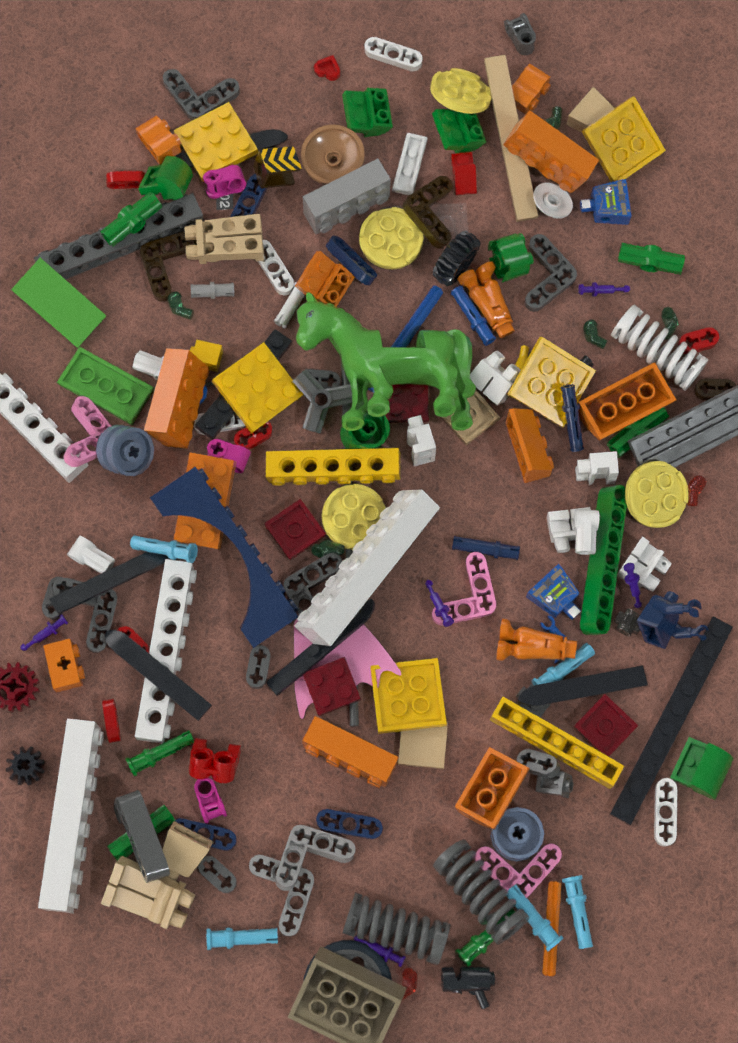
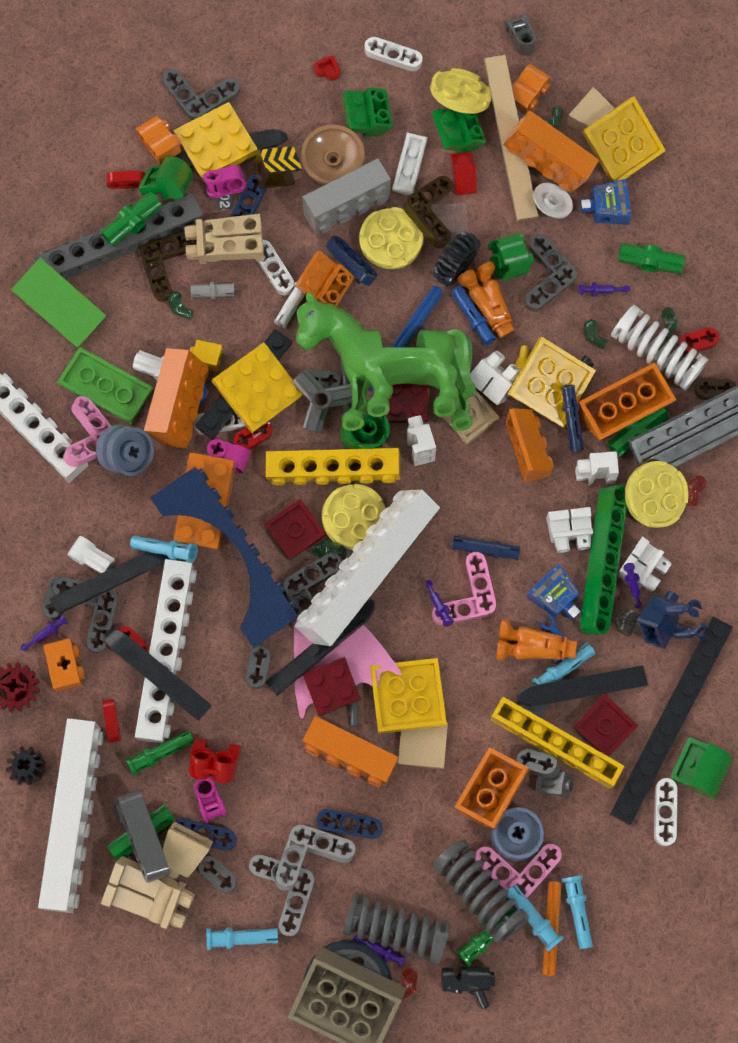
(586, 524): white piece -> none

